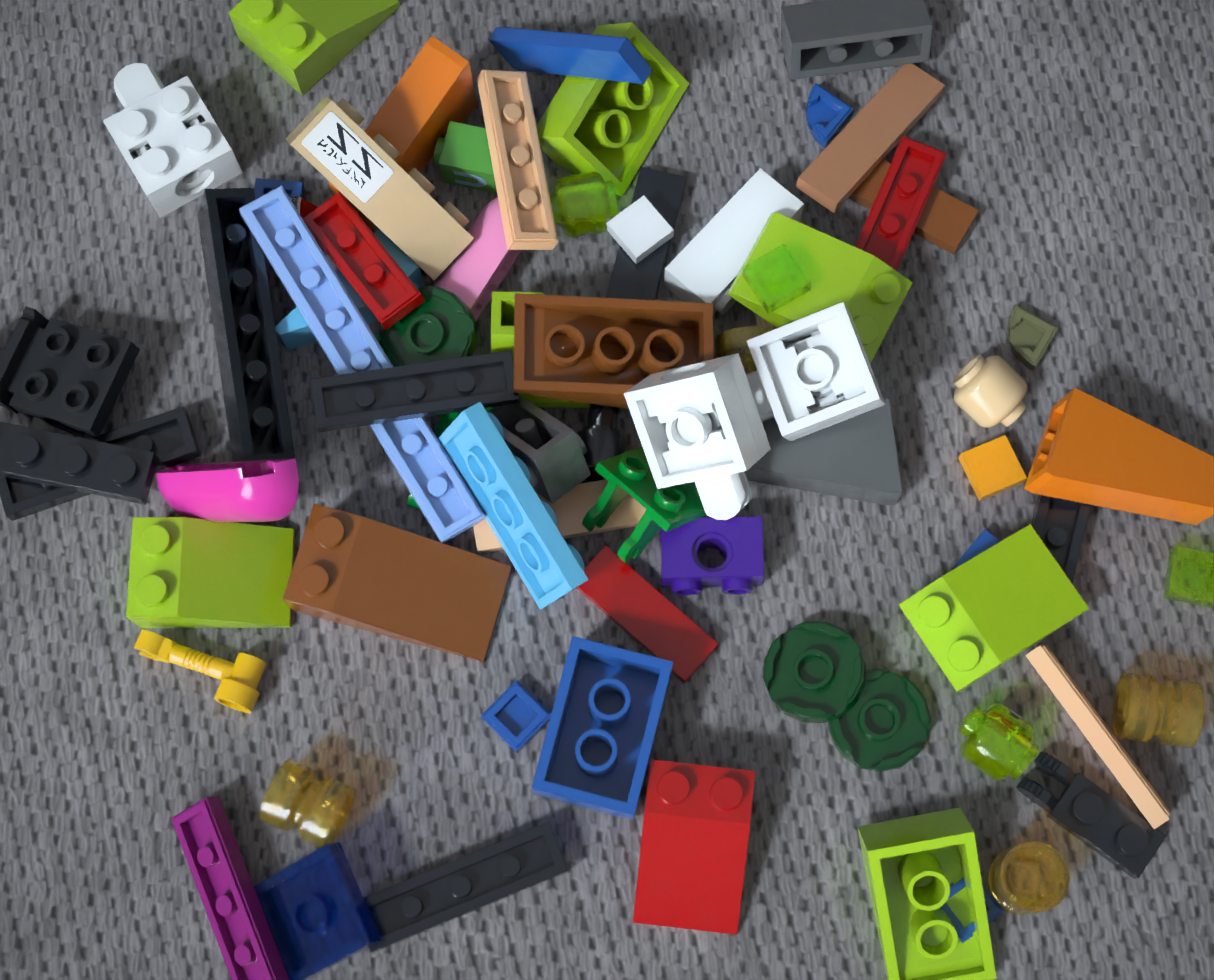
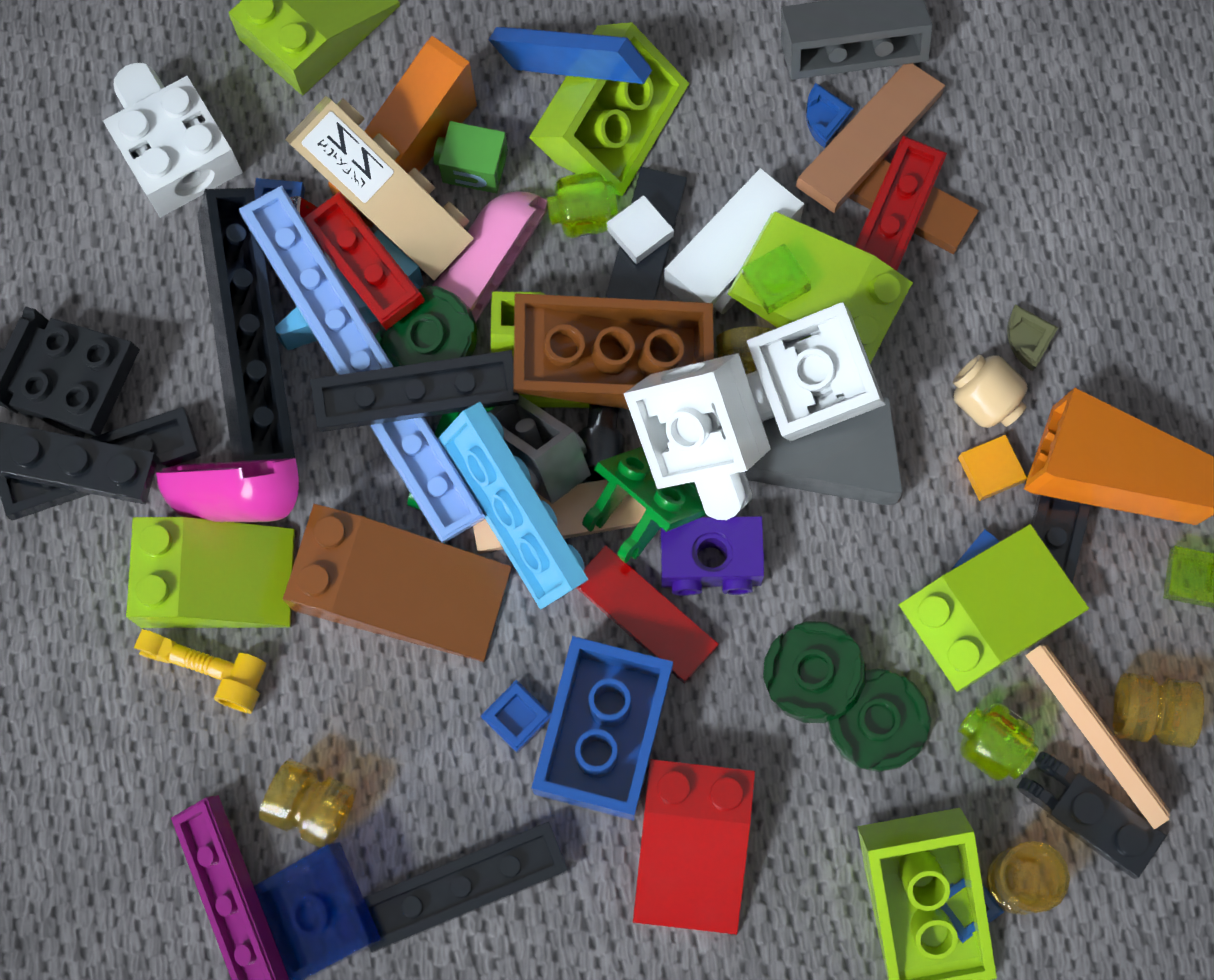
(517, 160): light nougat tile -> none

